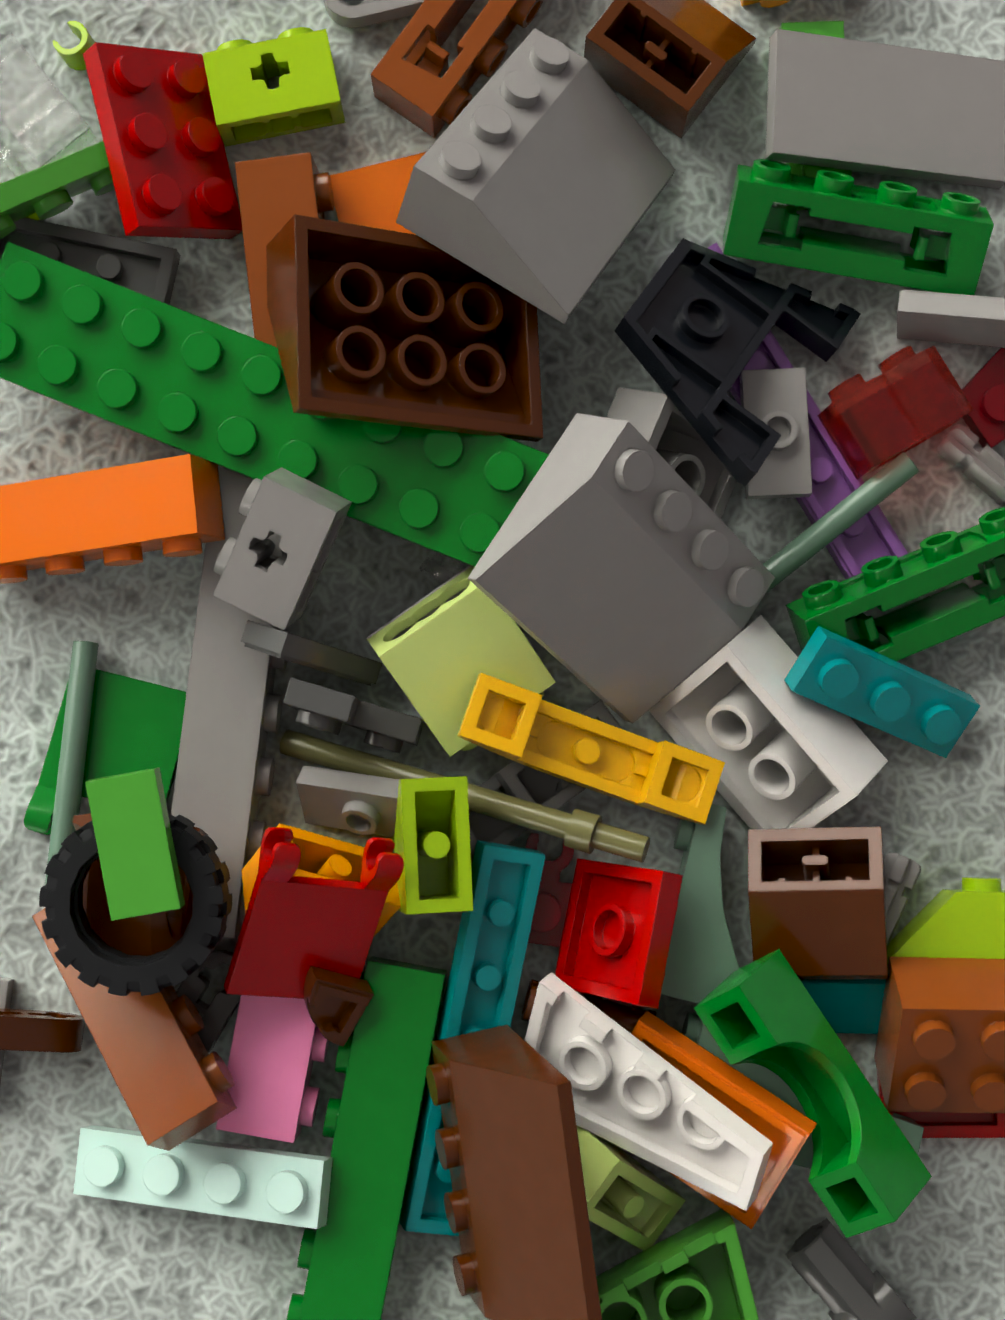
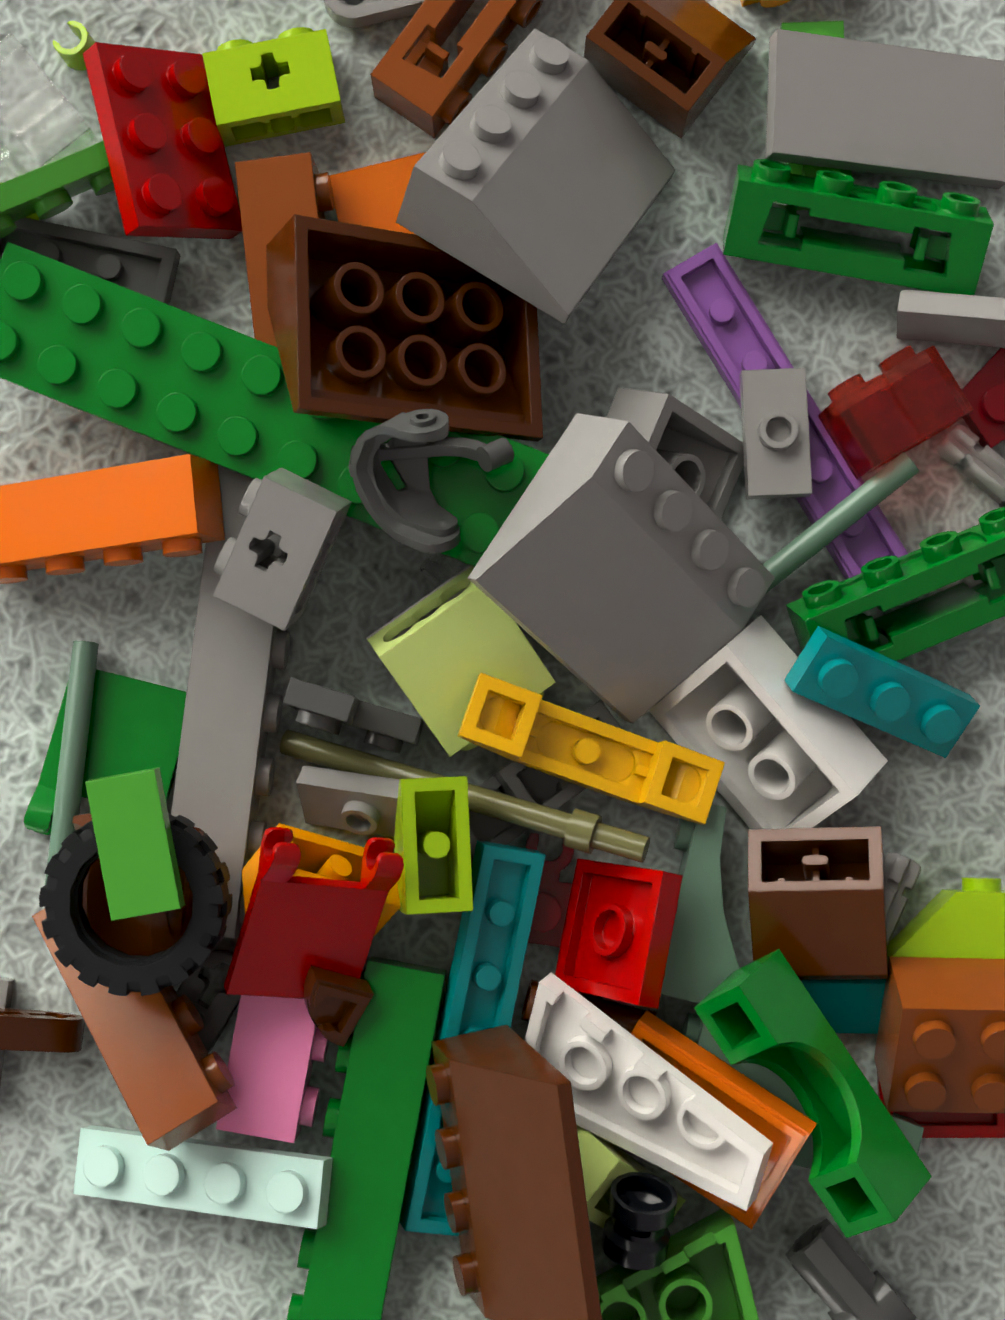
(310, 653): dark grey tile -> none
(412, 512): none -> dark grey helmet
(639, 1219): none -> black wheel
(701, 328): black wing -> none

